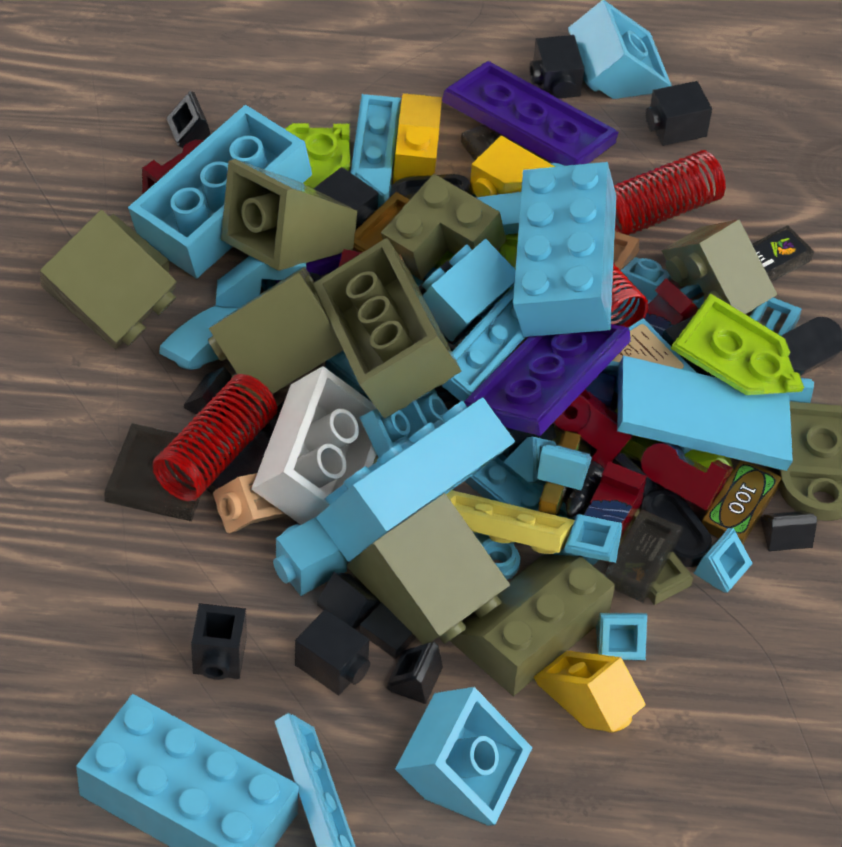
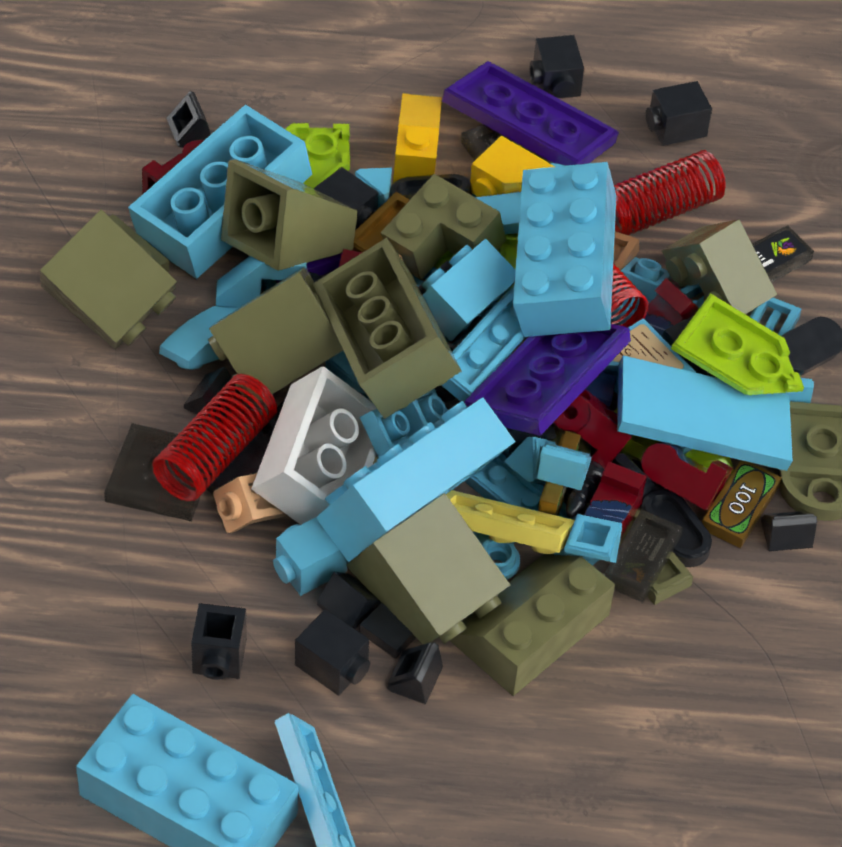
(376, 132): medium azure tile -> none
(464, 755): medium azure slope -> none
(592, 689): yellow slope -> none
(617, 53): medium azure slope -> none
(622, 635): medium azure slope -> none
(724, 562): medium azure slope -> none

